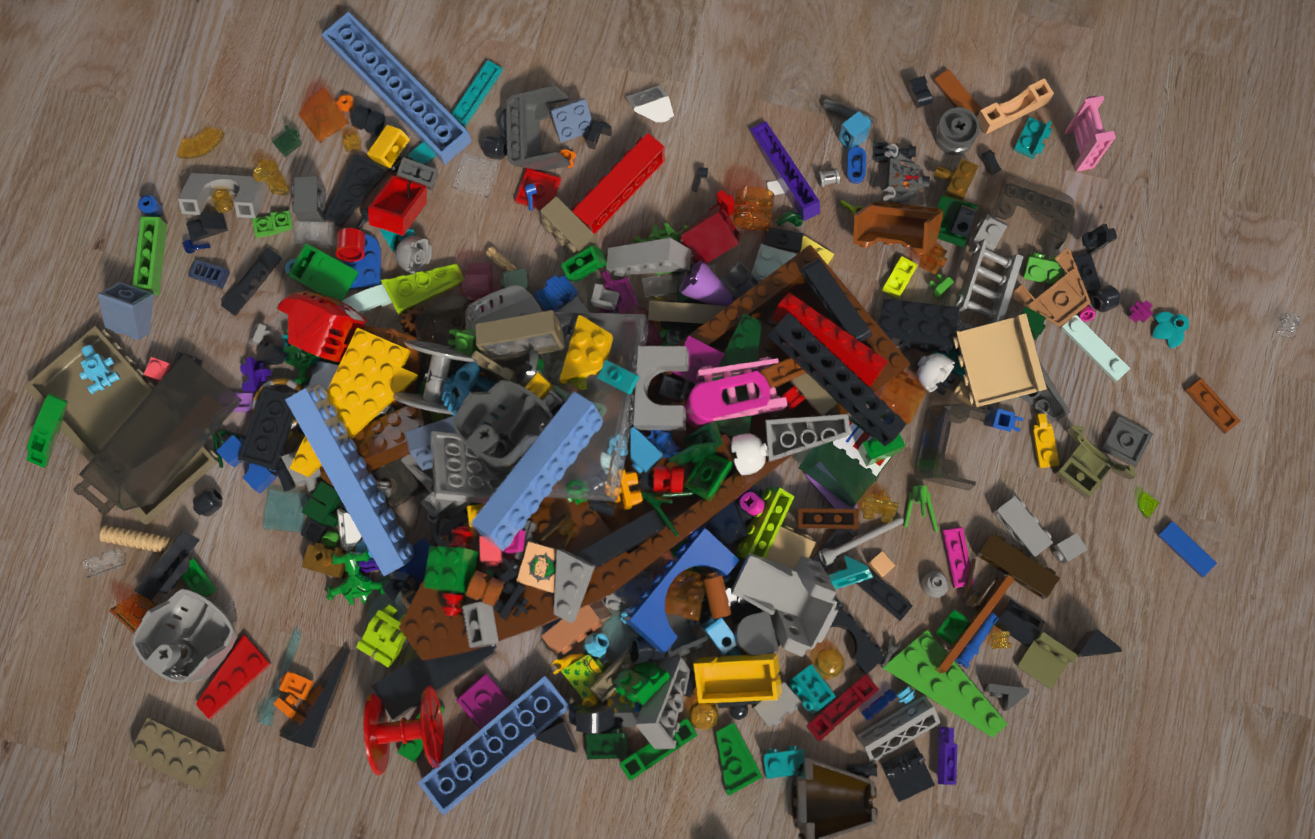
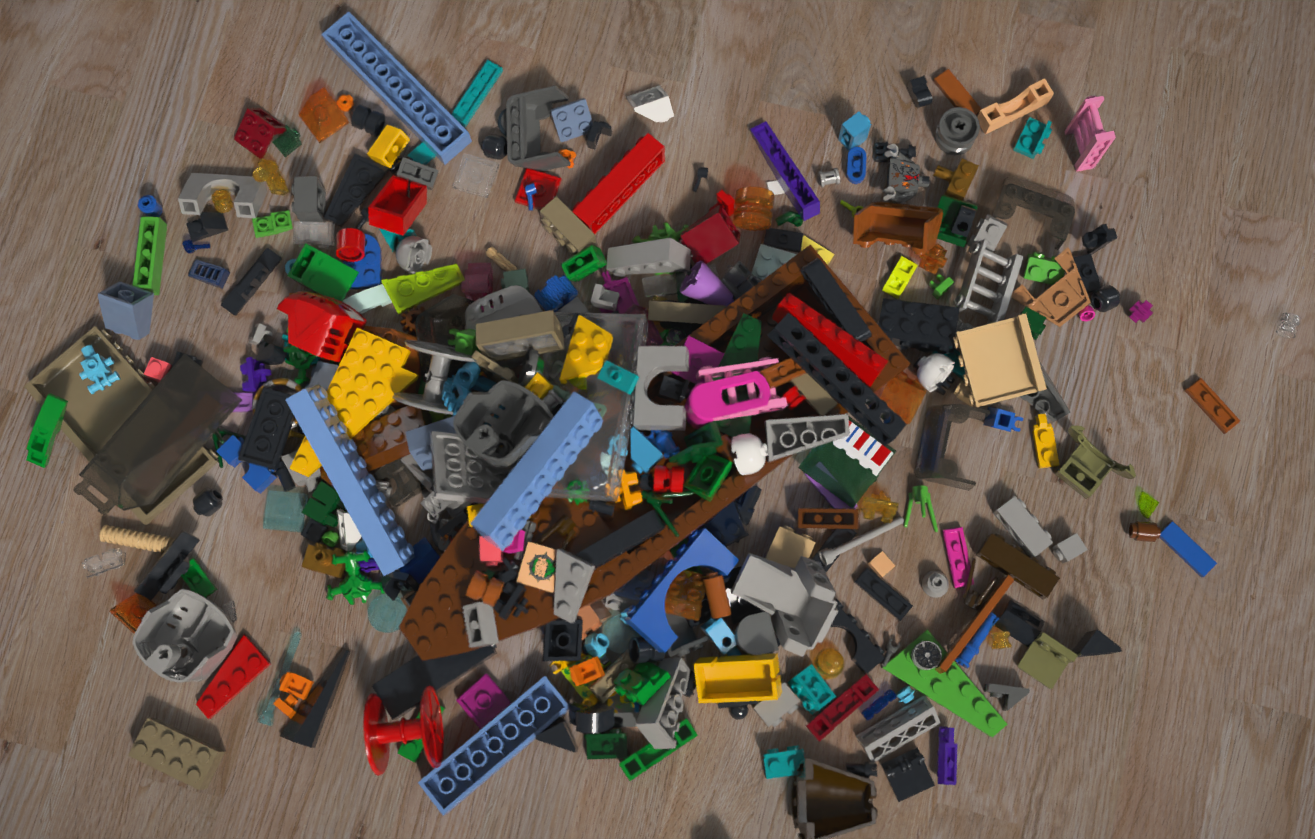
(201, 145): clear yellow tile -> none
(258, 131): none -> dark red bracket
(352, 141): clear yellow wheel -> none
(383, 637): lime hips -> none
(451, 569): green brick -> none
(562, 640): none -> black slope
(586, 671): none -> orange bracket
(703, 715): clear yellow hair -> none
(736, 761): green wing -> none
(754, 508): dark pink wheel -> none
(767, 524): lime brick -> none
(843, 110): dark grey axle -> none
(855, 573): teal slope -> none
(873, 451): green brick -> none
(926, 655): none -> light grey wheel
(953, 627): green bracket -> none
(991, 162): black pin -> none
(1095, 348): light aqua plate -> none
(1126, 441): dark grey tile -> none
(1144, 531): none -> reddish brown brick
(1169, 330): teal plate -> none

